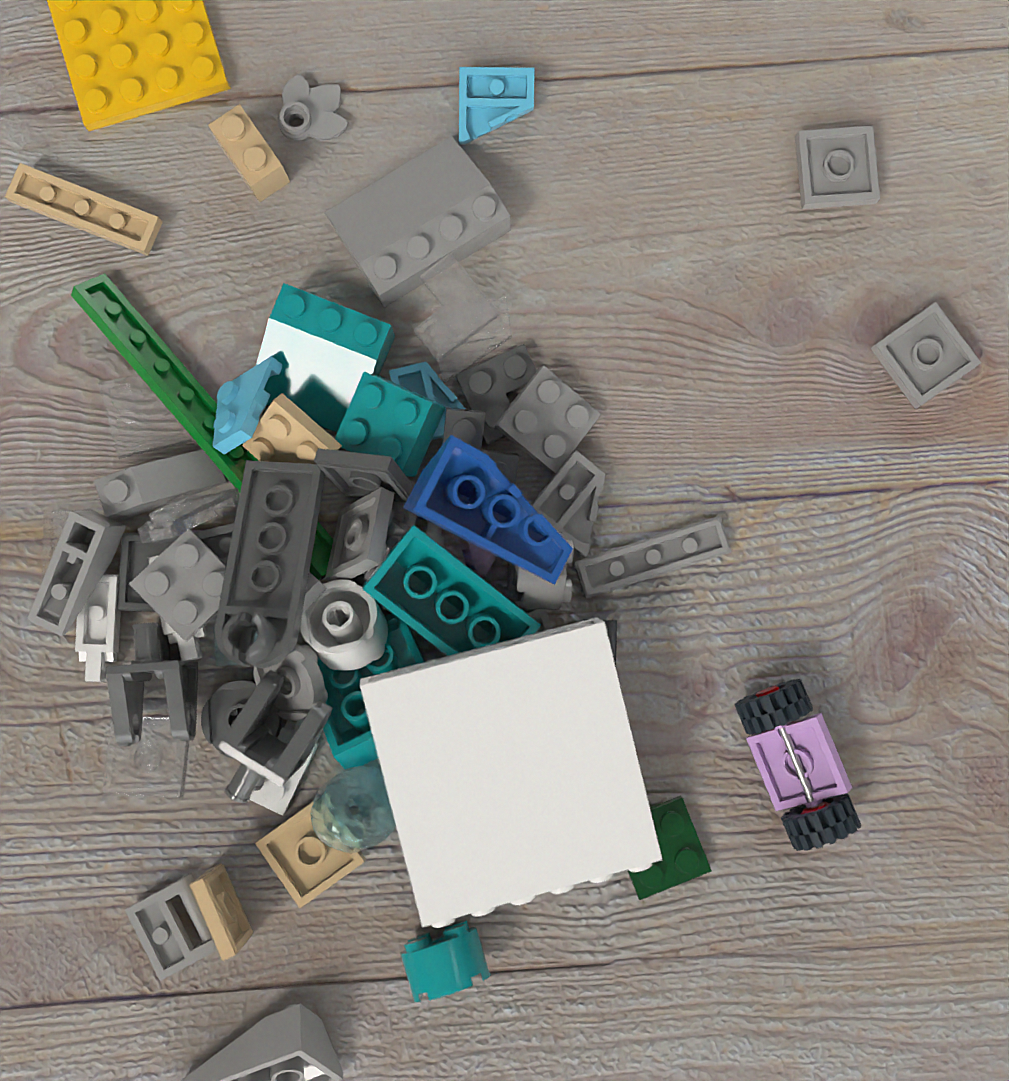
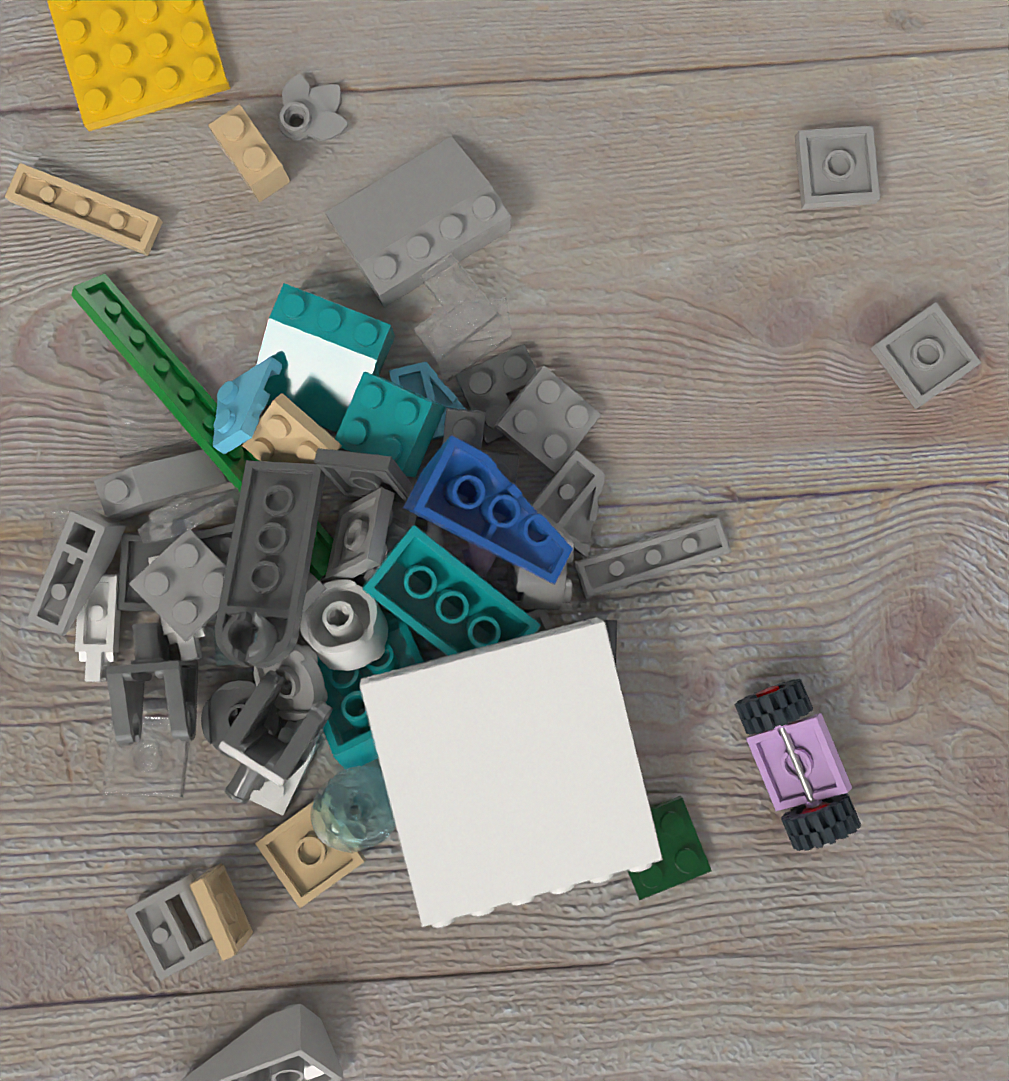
(444, 963): teal brick -> none
(492, 98): medium azure wing -> none

